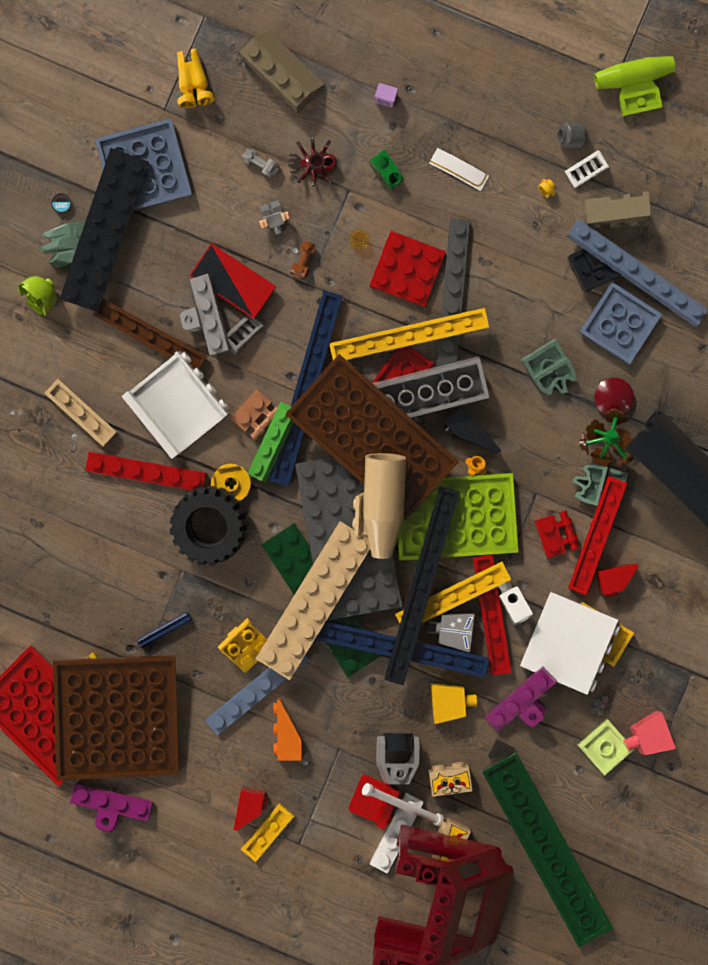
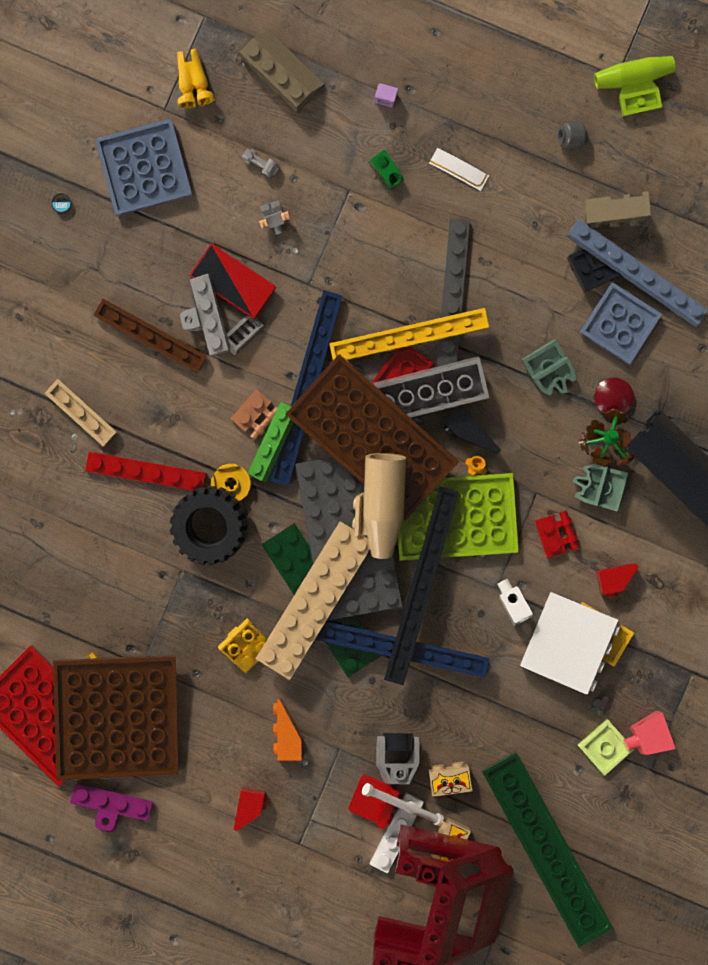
(39, 294): lime cylinder -> none
(63, 243): sand green plate -> none
(104, 230): black plate -> none
(165, 629): dark blue axle -> none
(176, 404): white panel -> none
(246, 699): sand blue plate -> none
(267, 832): yellow tile -> none
(300, 270): dark orange bar -> none
(316, 162): animal -> none
(358, 238): clear yellow plate -> none
(407, 268): red plate -> none
(450, 702): yellow torso -> none
(454, 630): light grey torso -> none
(464, 591): yellow plate -> none
(493, 622): red plate -> none
(500, 750): clear smoke tile -> none
(523, 702): magenta plate -> none
(547, 188): yellow plate -> none
(597, 535): red plate -> none
(600, 158): white slope -> none

